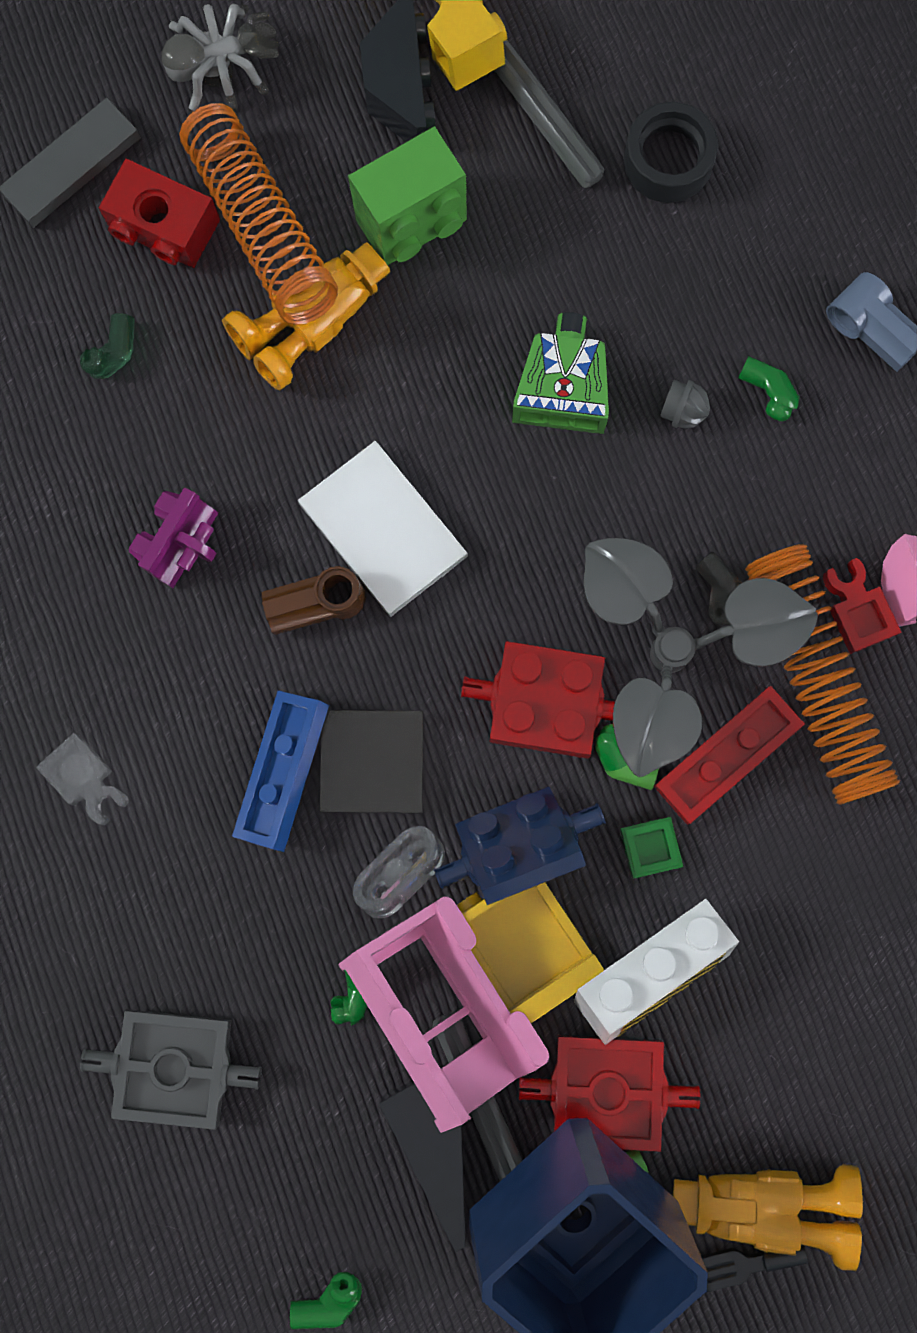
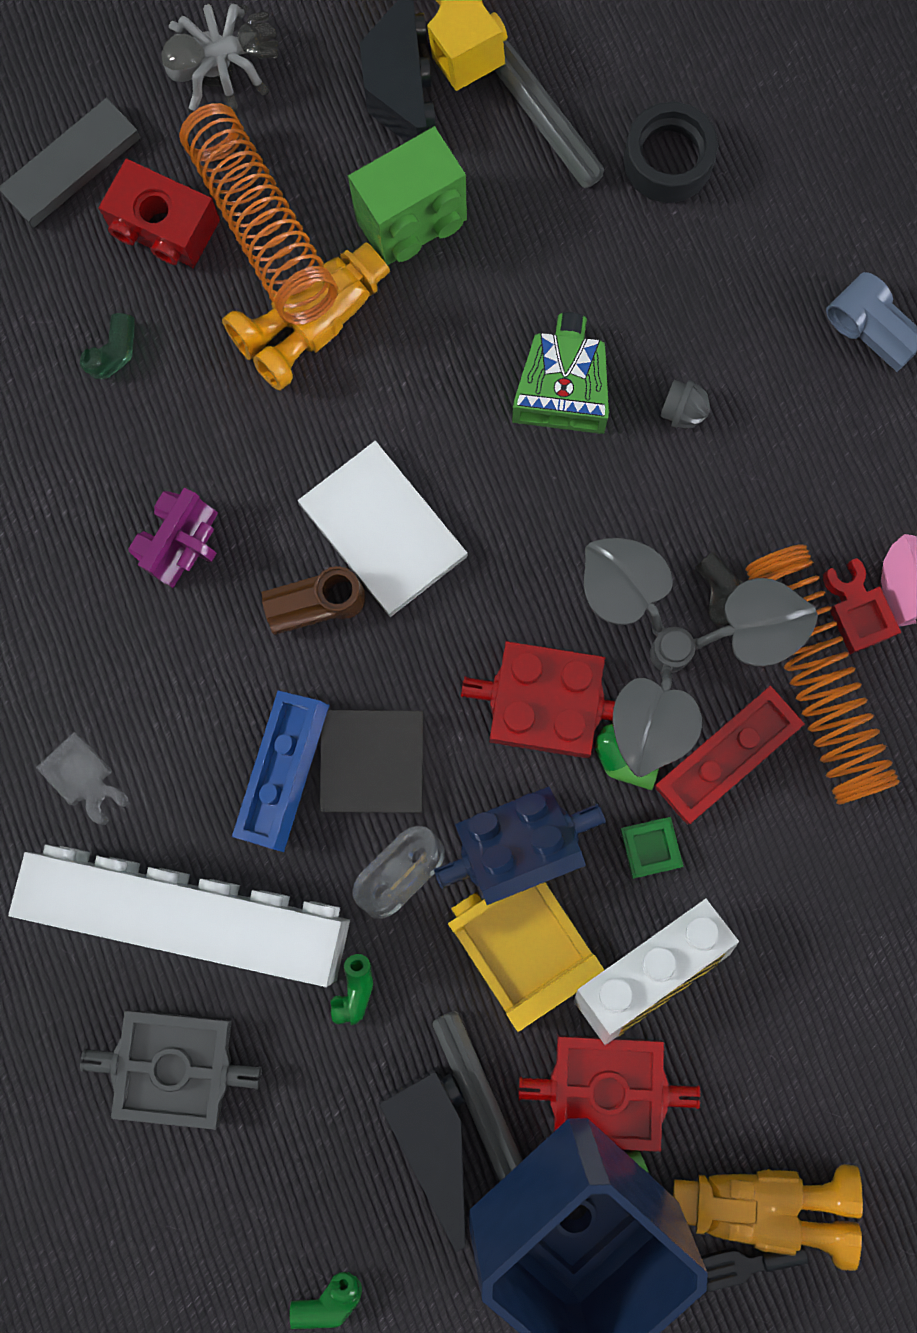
(178, 917): none -> white brick
(508, 1043): bright pink piece -> none
(776, 384): green arm -> none

